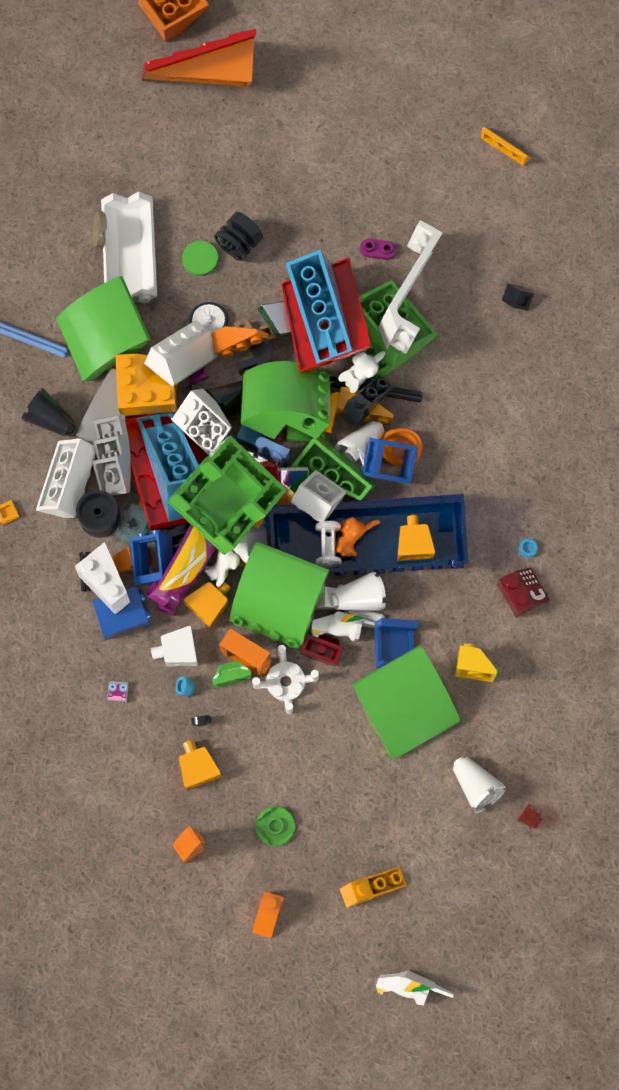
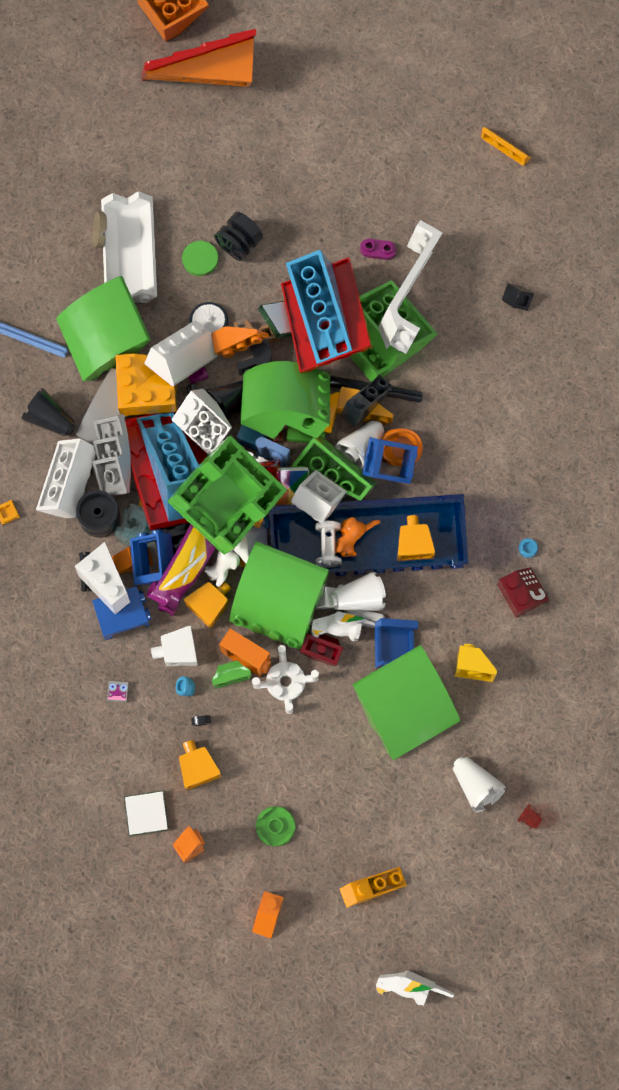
(146, 813): none -> white tile
(363, 368): white animal -> none

